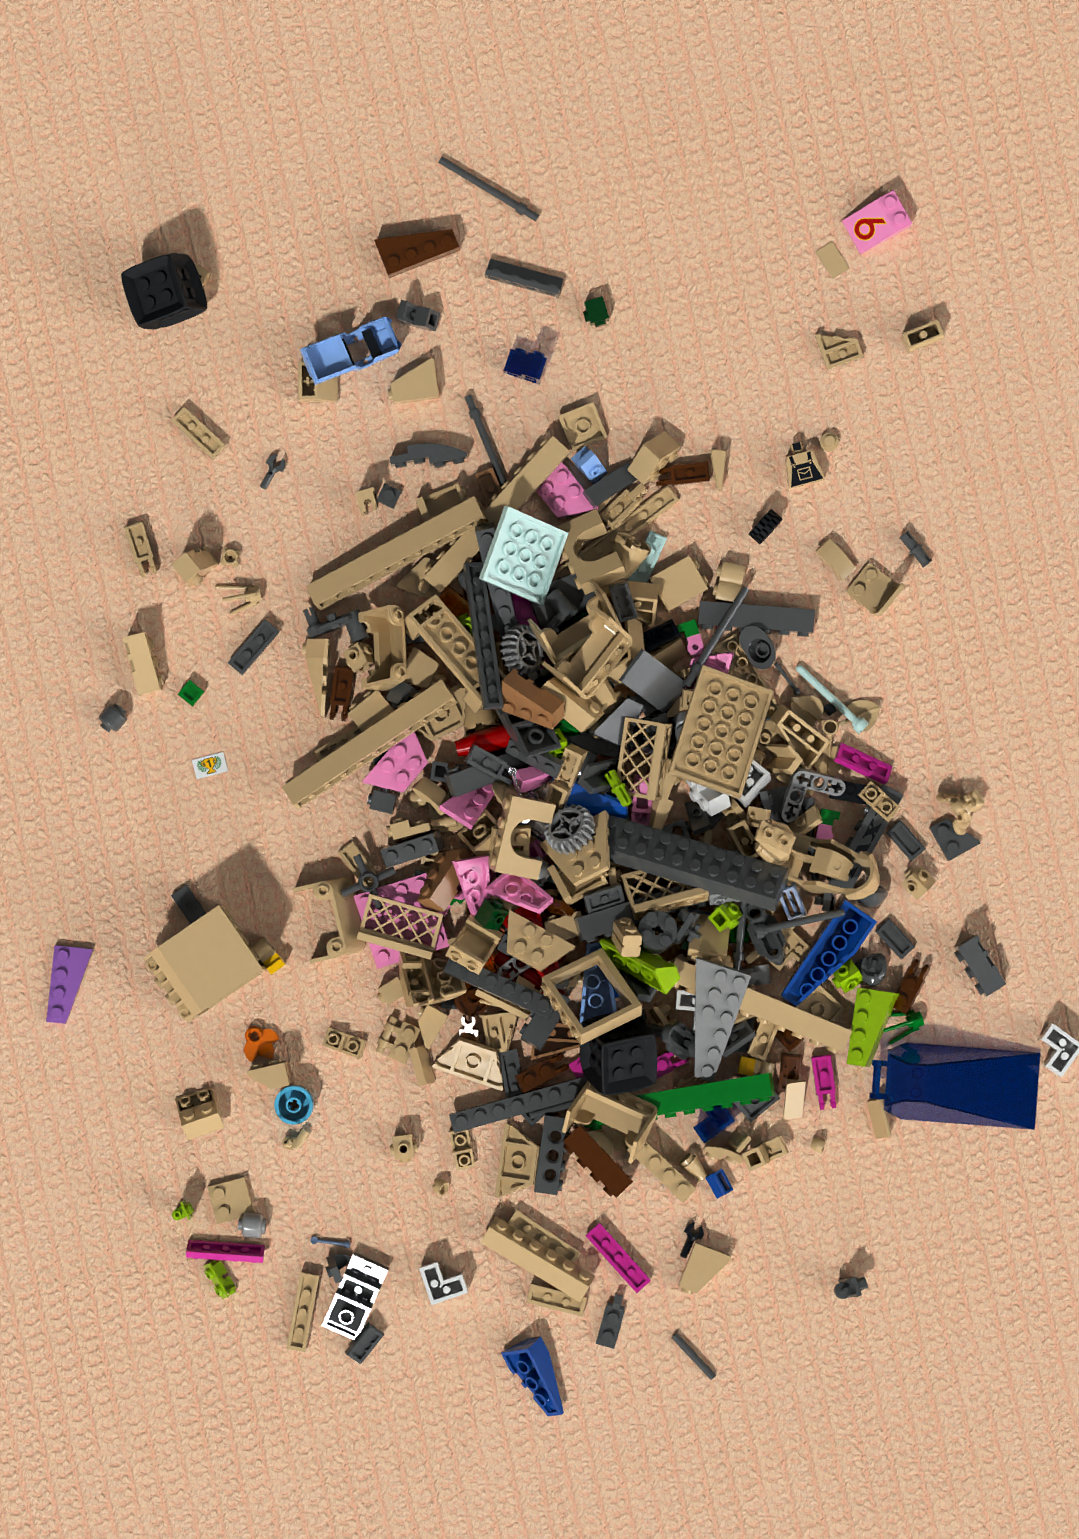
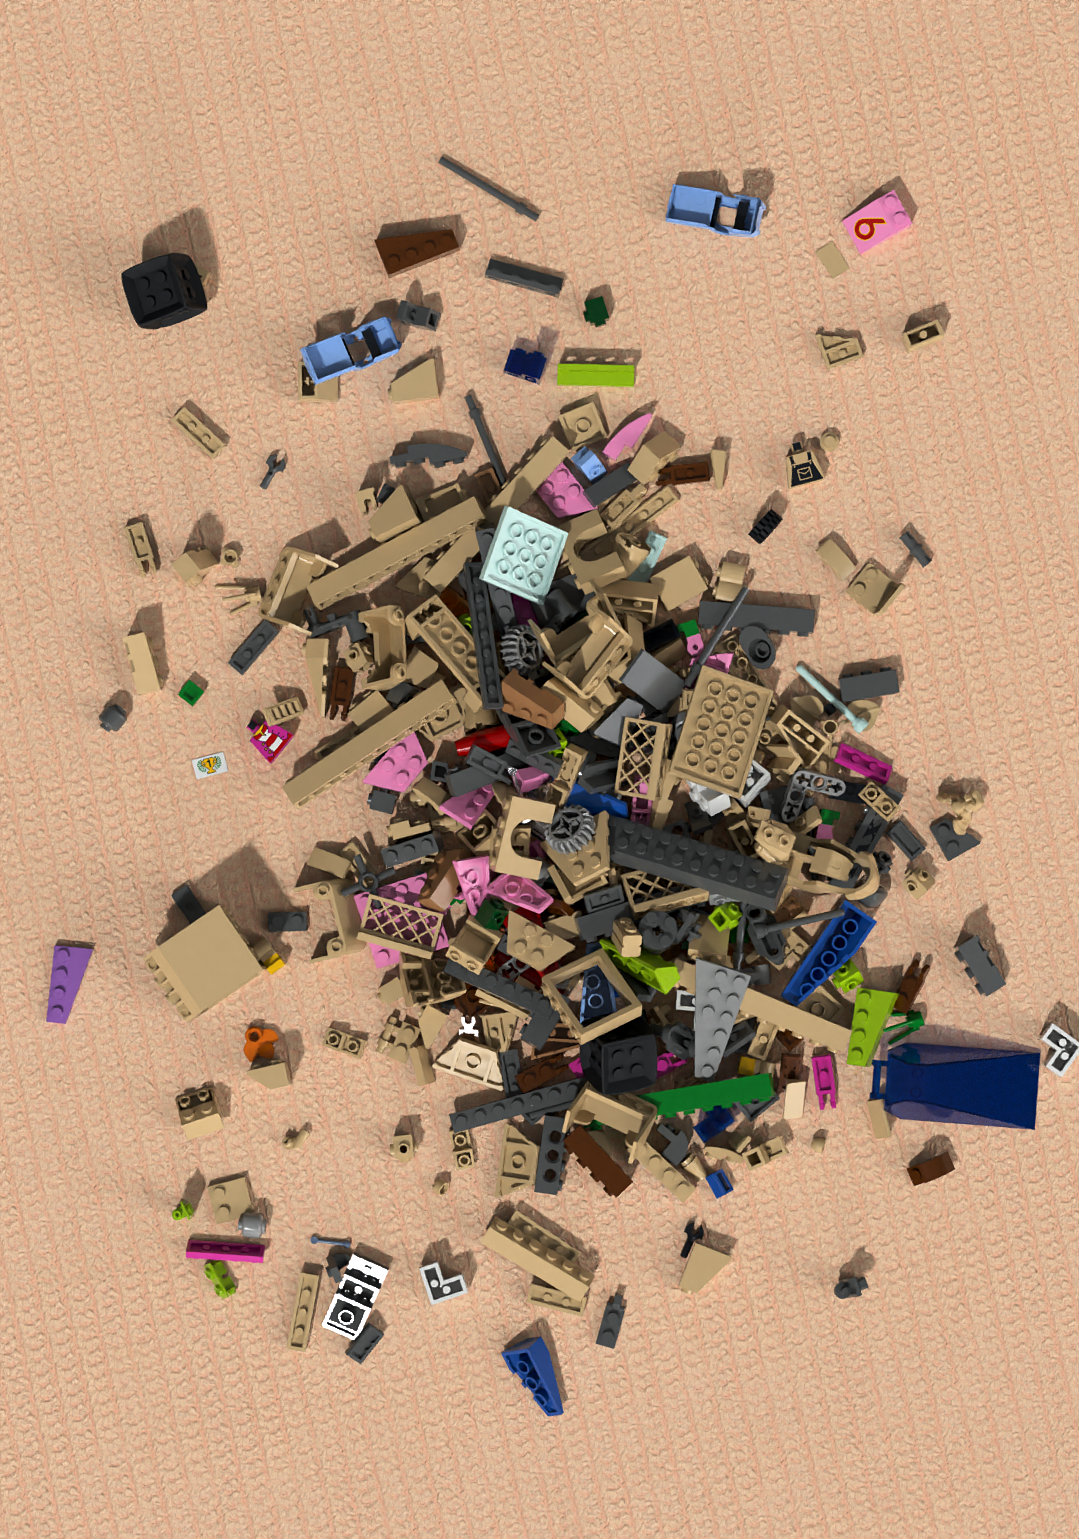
(269, 740): none -> torso
(287, 921): none -> dark grey plate
(288, 587): none -> tan windscreen
(293, 708): none -> tan slope
(304, 1100): medium azure brick -> none
(329, 863): none -> tan slope
(395, 516): none -> tan slope
(595, 375): none -> lime fence
(618, 788): lime axle -> none
(618, 1257): dark pink plate -> none
(623, 601): dark grey plate -> none
(626, 437): none -> bright pink slope
(677, 1148): none -> dark grey brick
(693, 1356): dark grey bar -> none
(700, 209): none -> light blue piece
(793, 888): sand blue tile -> none
(796, 691): dark grey hinge -> none
(826, 902): dark grey tile -> none
(868, 685): none -> dark grey brick
(872, 968): dark grey piece -> none
(883, 862): none -> dark grey gear
(895, 939): dark grey tile -> none
(931, 1169): none -> reddish brown brick

